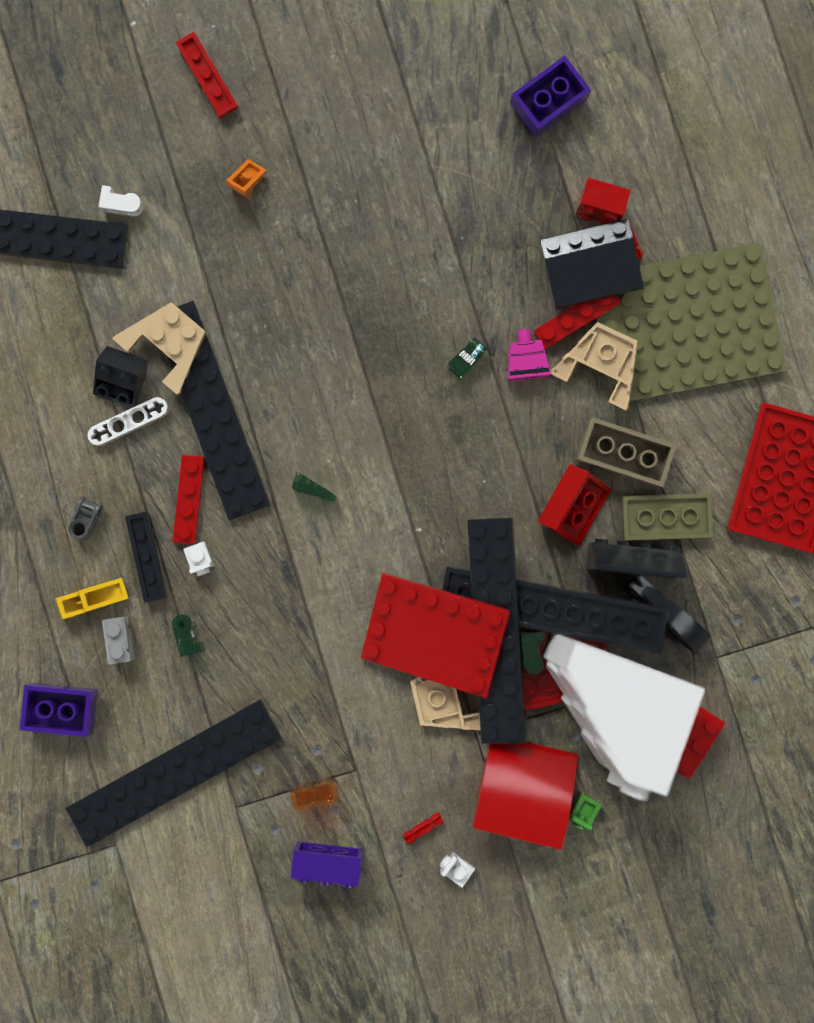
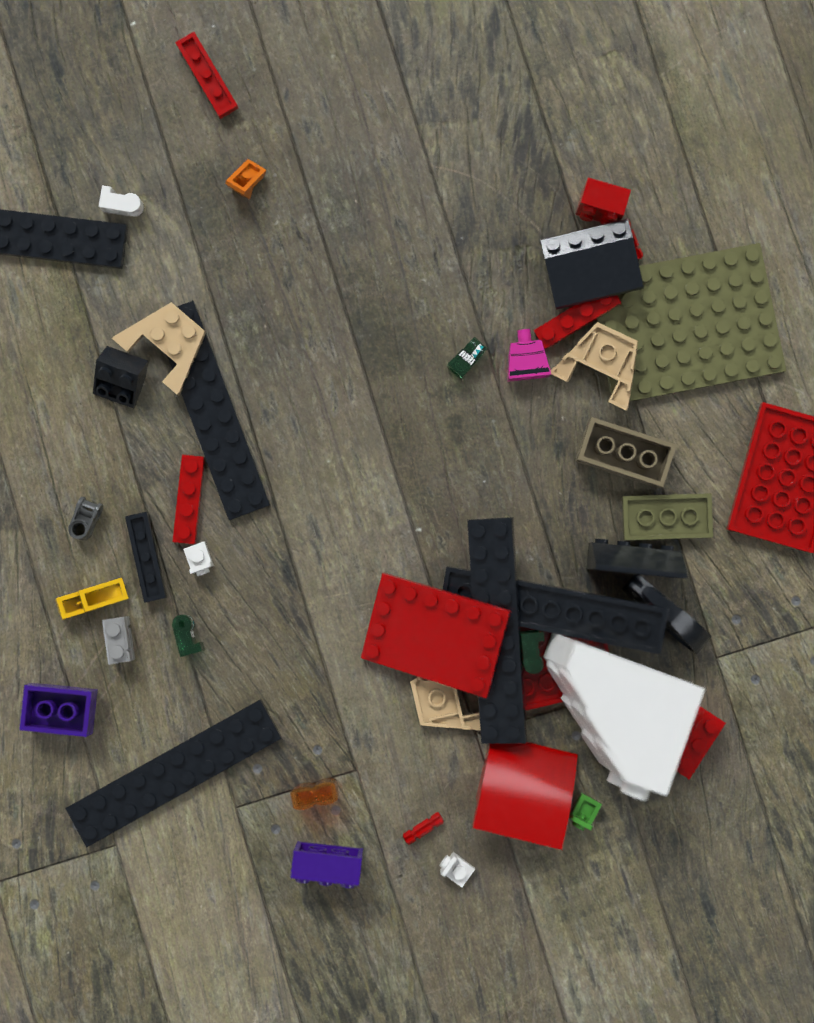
(129, 424): white beam -> none
(307, 486): clear green slope -> none
(550, 96): dark purple brick -> none
(574, 504): red slope -> none

